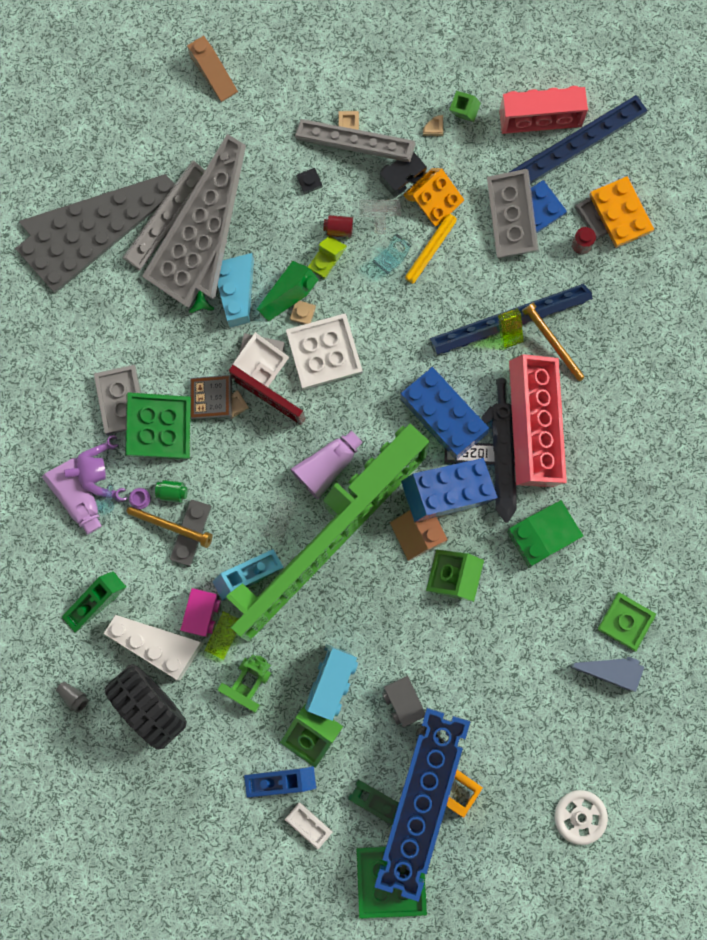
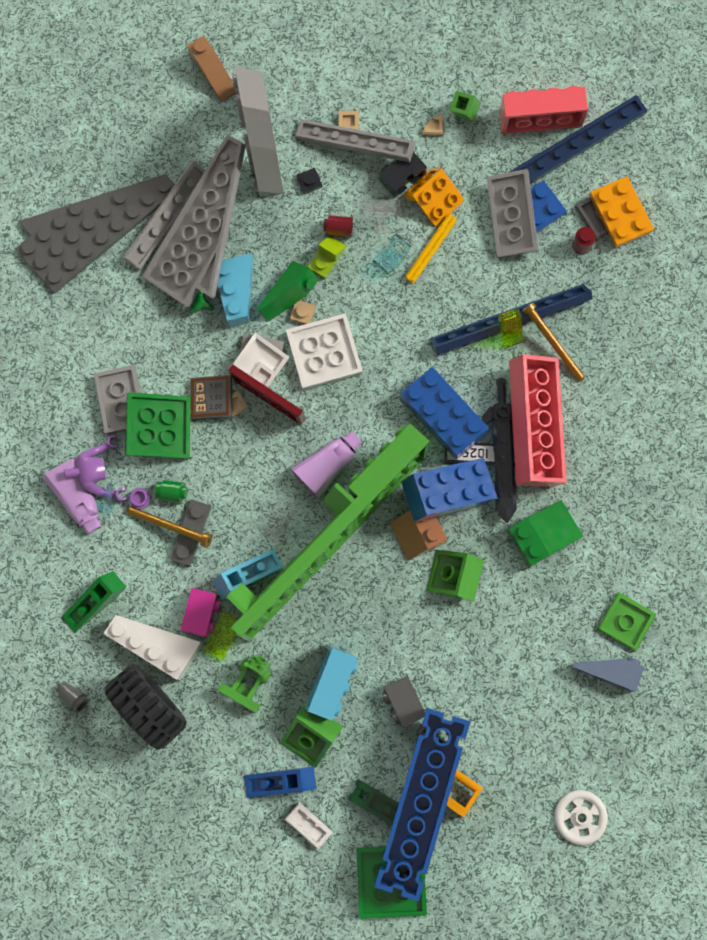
(259, 140): none -> light grey piece

